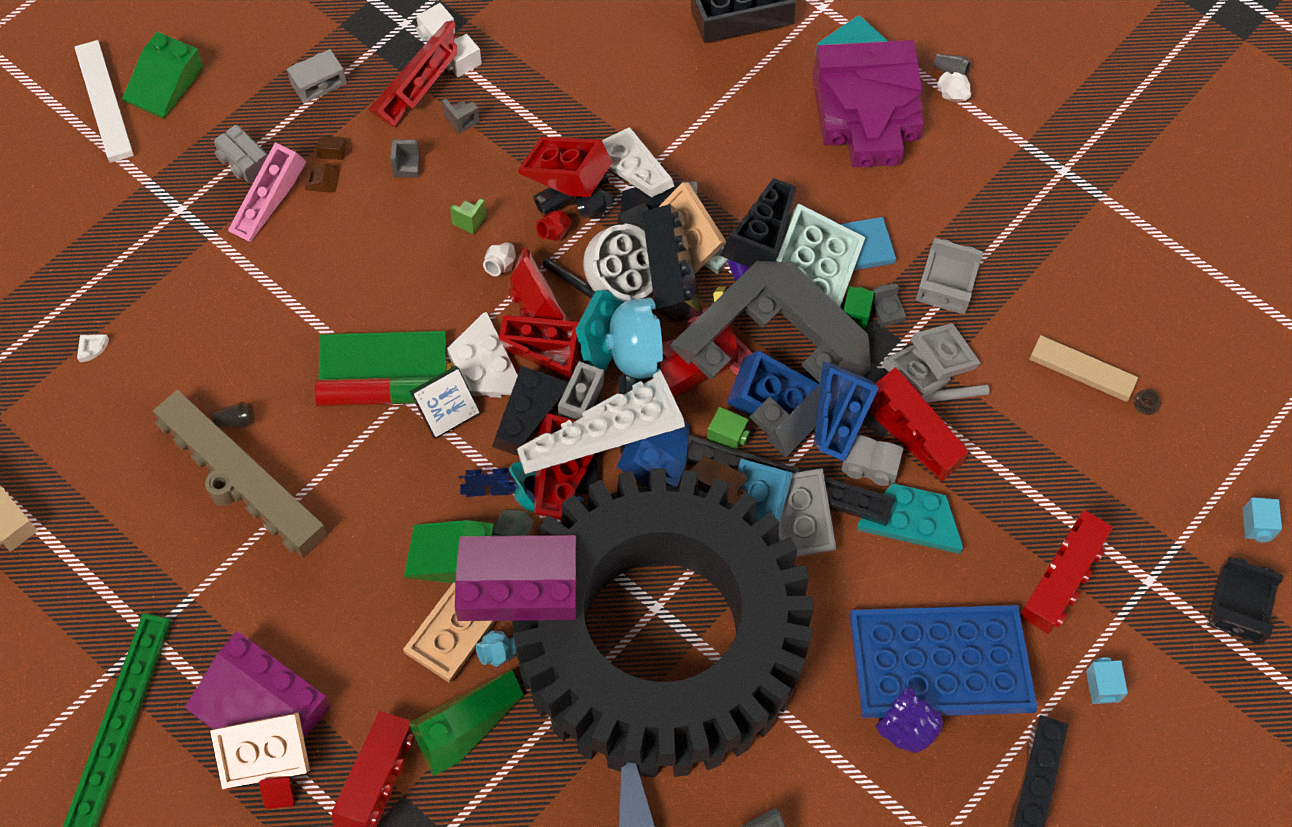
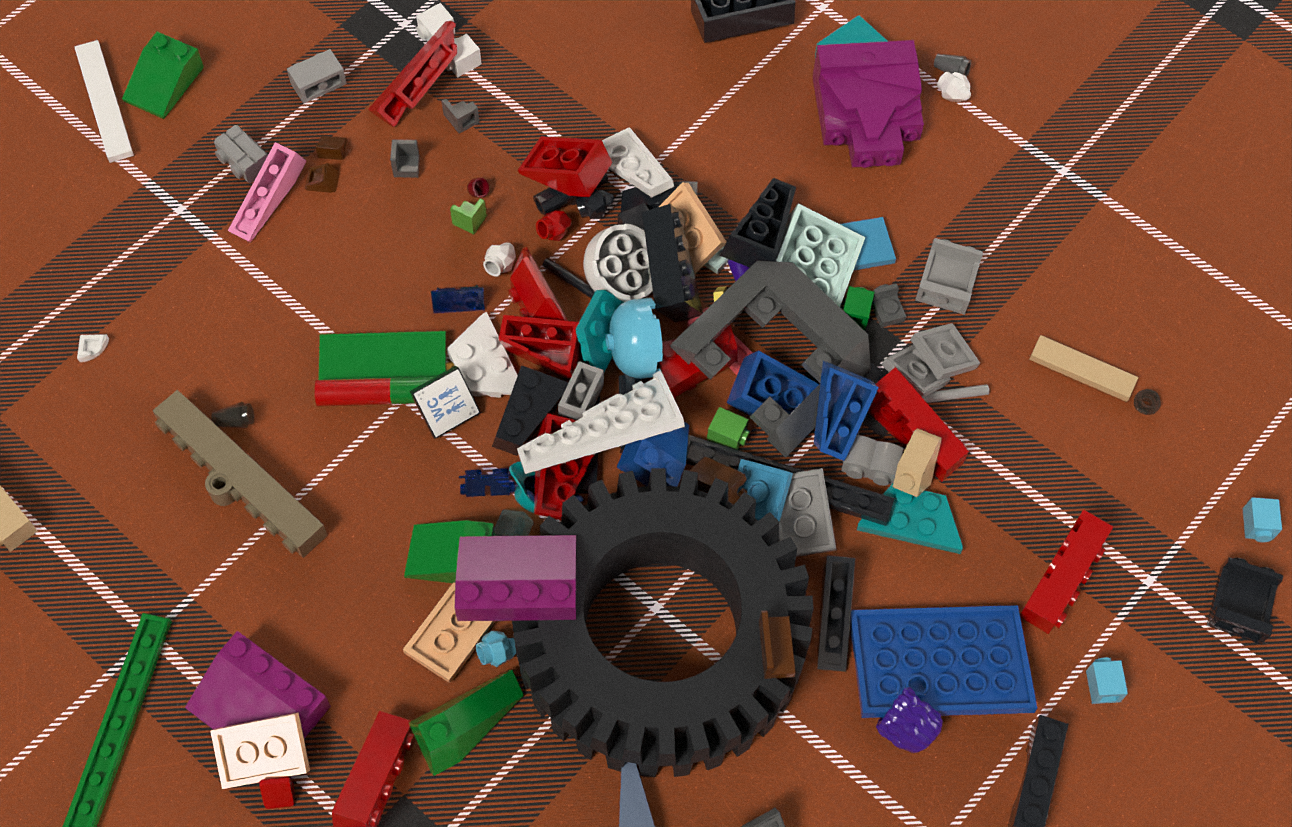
(458, 300): none -> clear blue hinge
(480, 185): none -> dark red hinge
(776, 646): none -> reddish brown panel
(835, 612): none -> black slope
(917, 463): none -> tan slope

